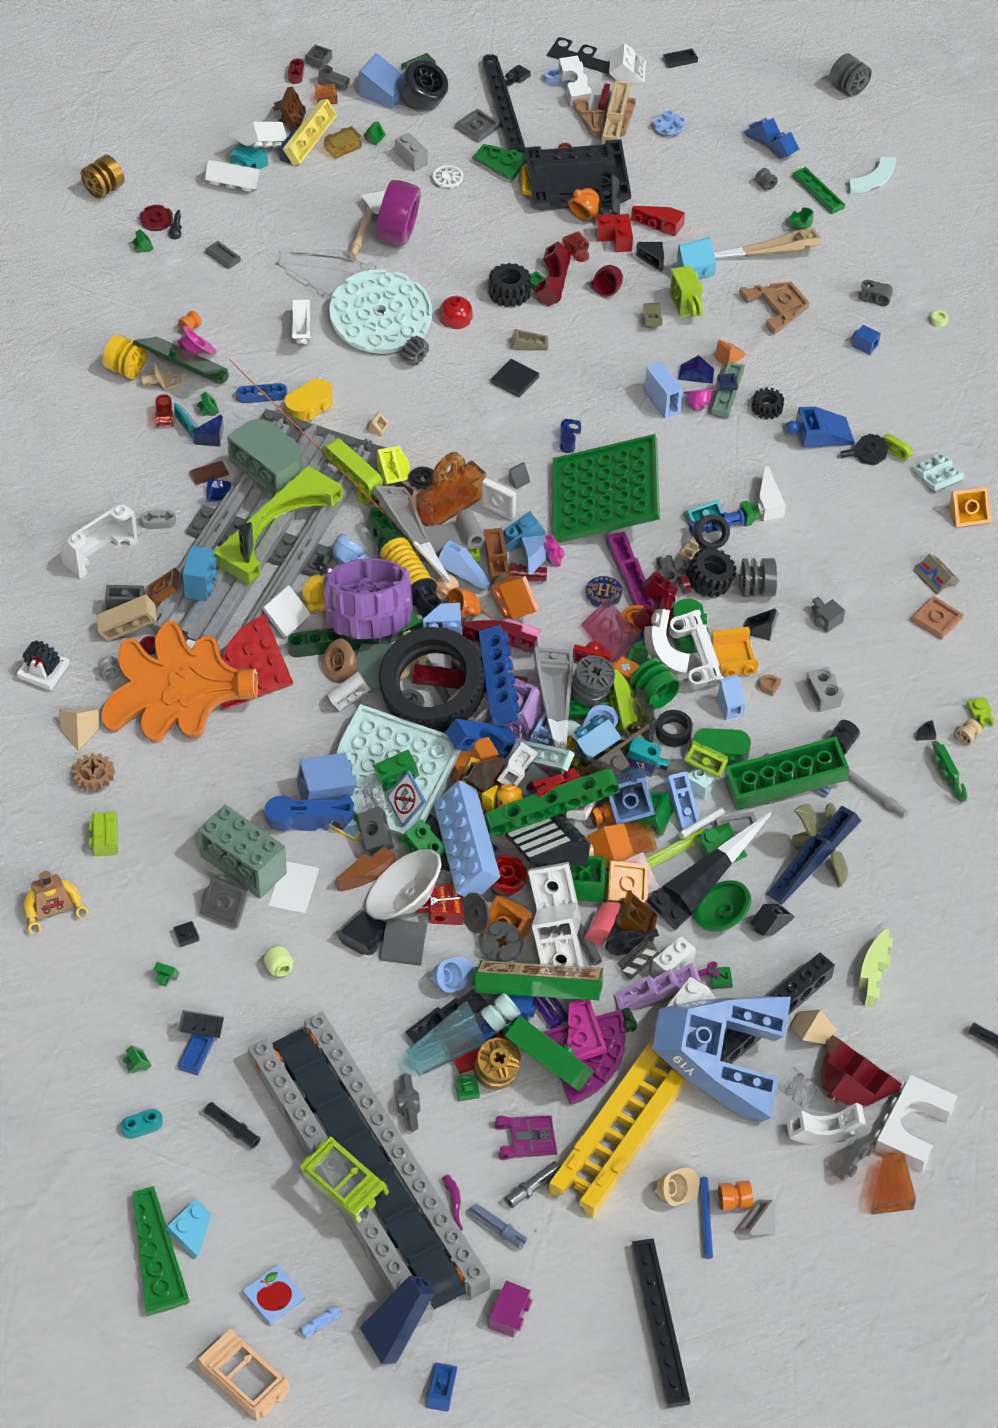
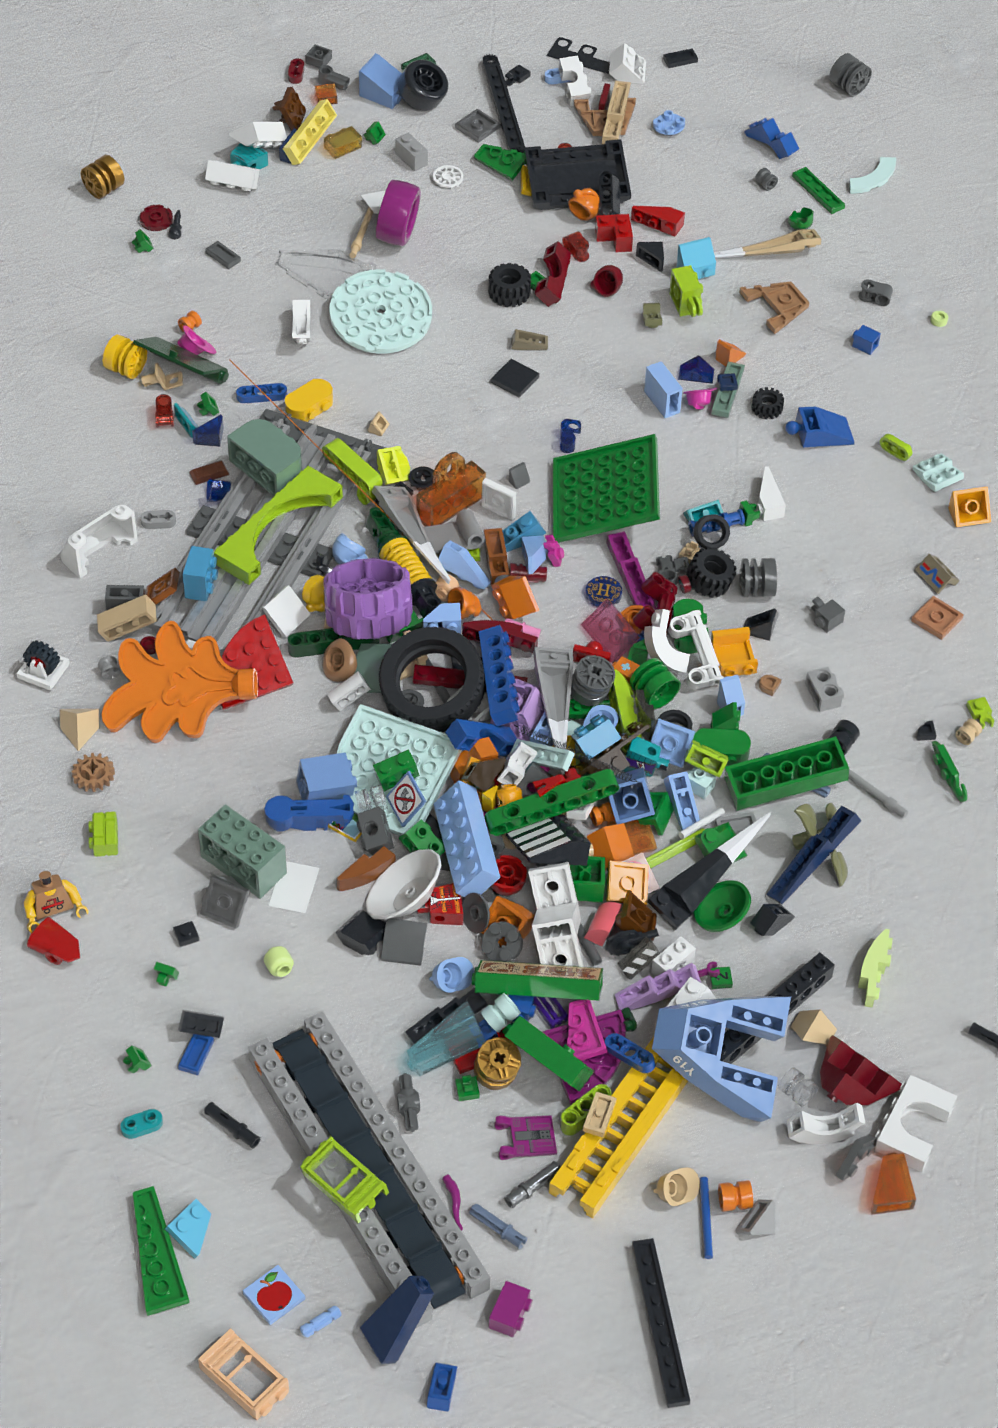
(54, 942): none -> red panel
(246, 540): black slope -> none
(414, 350): dark grey gear -> none
(455, 312): red cylinder -> none
(575, 1112): none -> lime beam
(599, 1114): none -> tan plate
(633, 1060): none -> blue beam
(673, 741): none -> light blue tile
(726, 717): none -> green slope
(869, 450): black piece -> none

